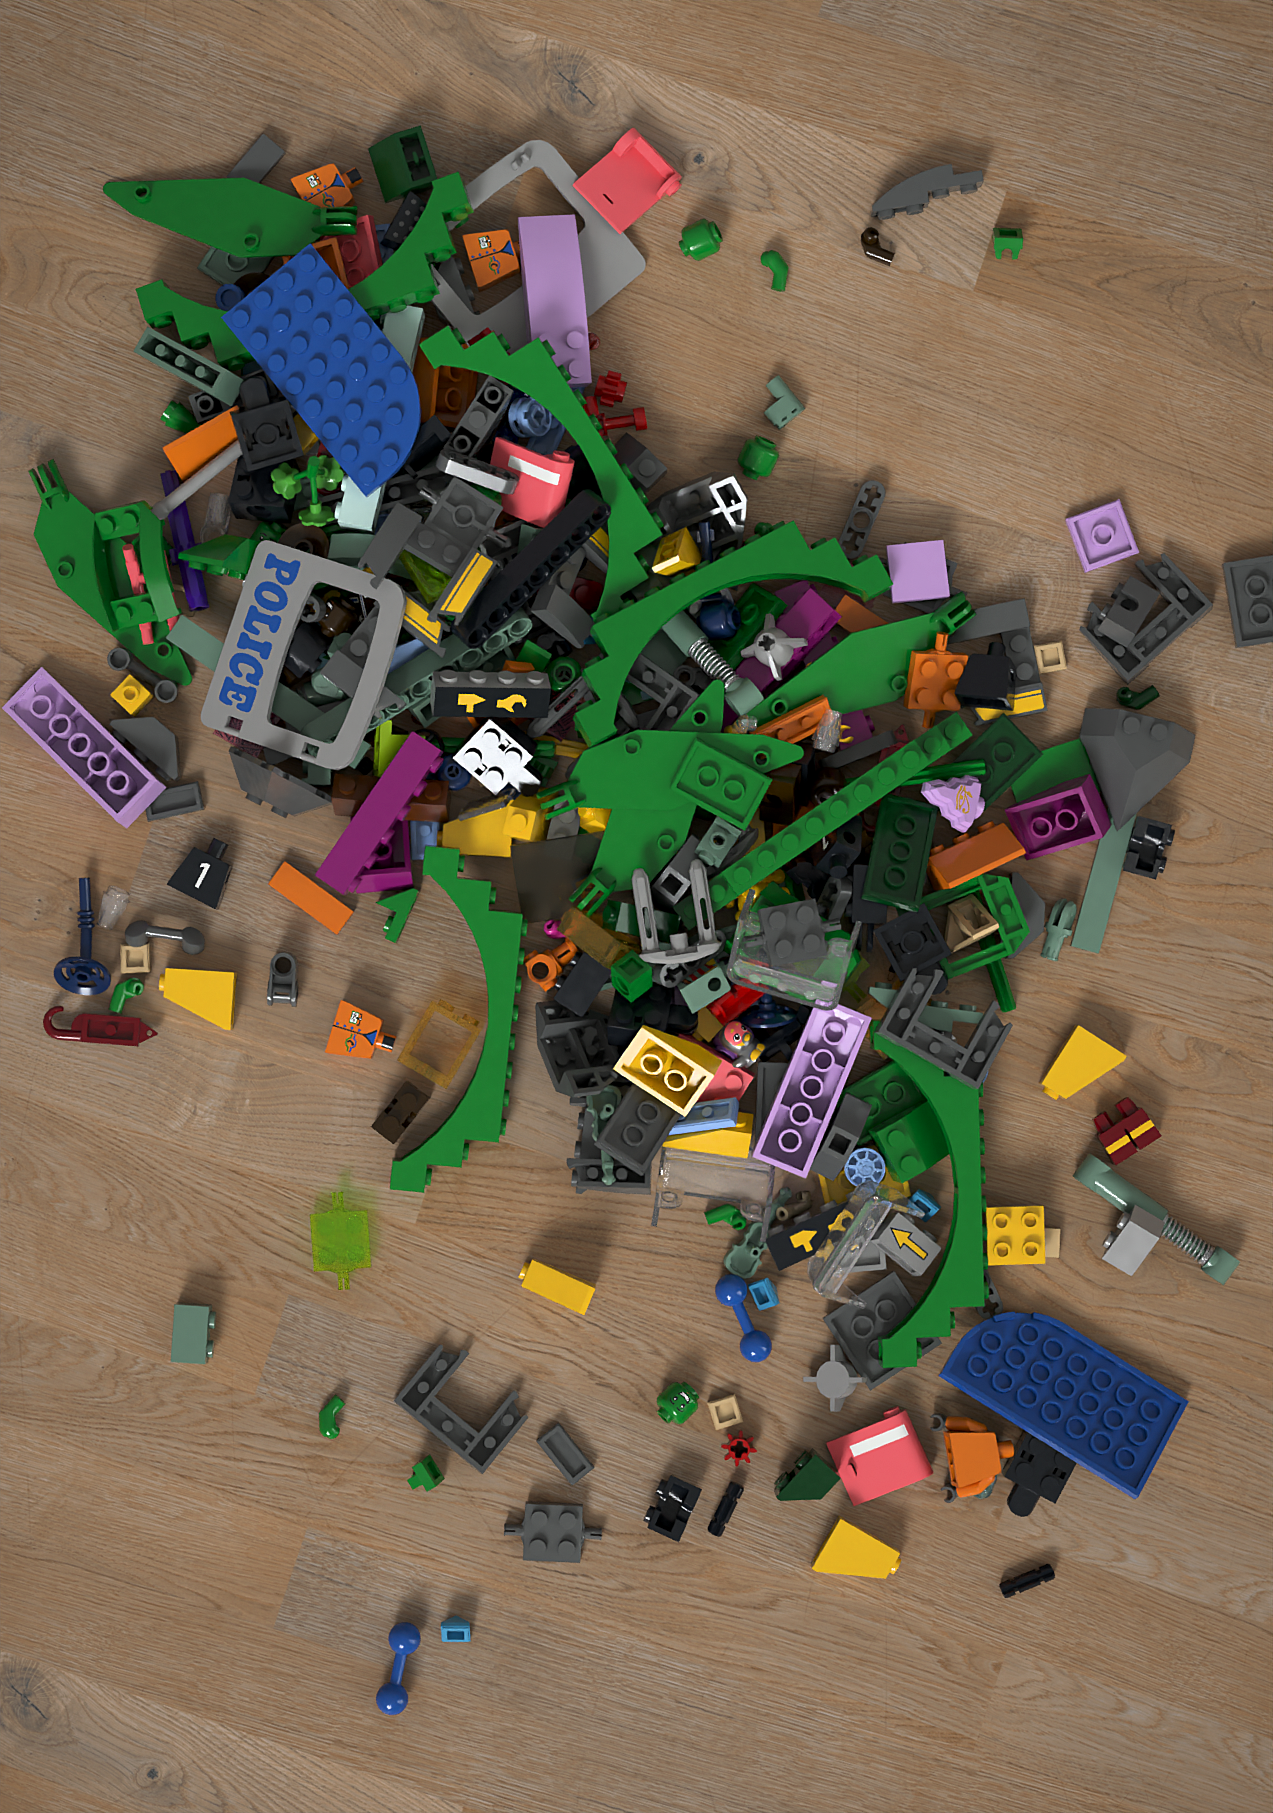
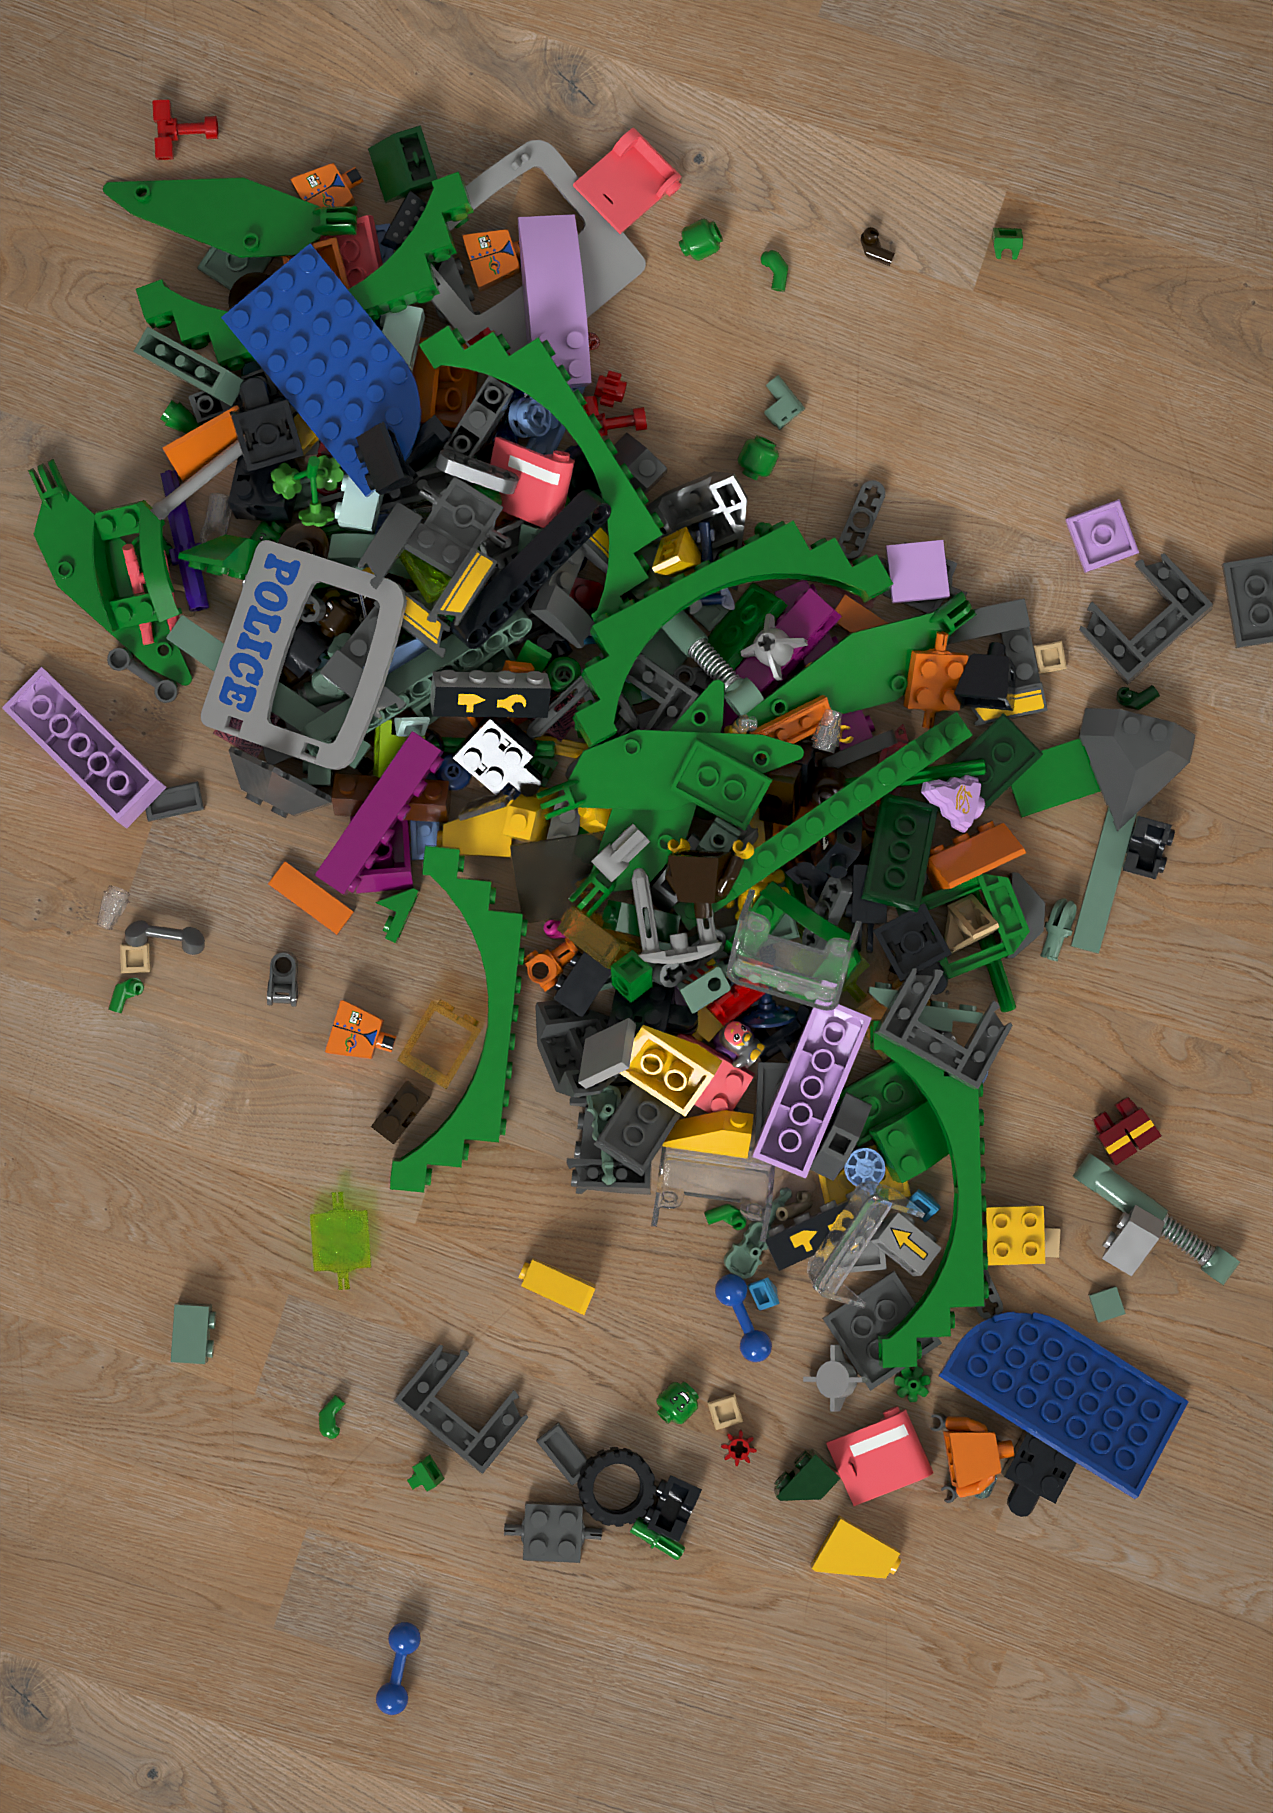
(84, 964): dark blue dish -> none
(100, 1029): dark red plate -> none
(132, 695): yellow brick -> none
(151, 742): dark grey slope -> none
(170, 129): none -> red bar
(203, 993): yellow slope -> none
(204, 874): black torso -> none
(228, 296): blue tile -> none
(258, 160): dark grey tile -> none
(383, 459): none -> black slope
(406, 725): none -> light aqua slope
(455, 1630): dark azure slope -> none
(607, 1053): none -> light grey tile
(616, 856): none -> light grey piece
(637, 1507): none -> black tyre
(657, 1540): none -> green axle
(704, 875): none -> dark brown torso
(708, 1116): light blue tile -> none
(719, 620): dark blue head -> none
(725, 1509): black axle -> none
(792, 933): dark grey plate -> none
(908, 1378): none -> green plant
(913, 192): dark grey slope -> none
(1027, 1580): black axle -> none
(1059, 817): magenta slope -> none
(1079, 1063): yellow slope -> none
(1106, 1304): none -> sand green tile
(1128, 611): dark grey brick -> none

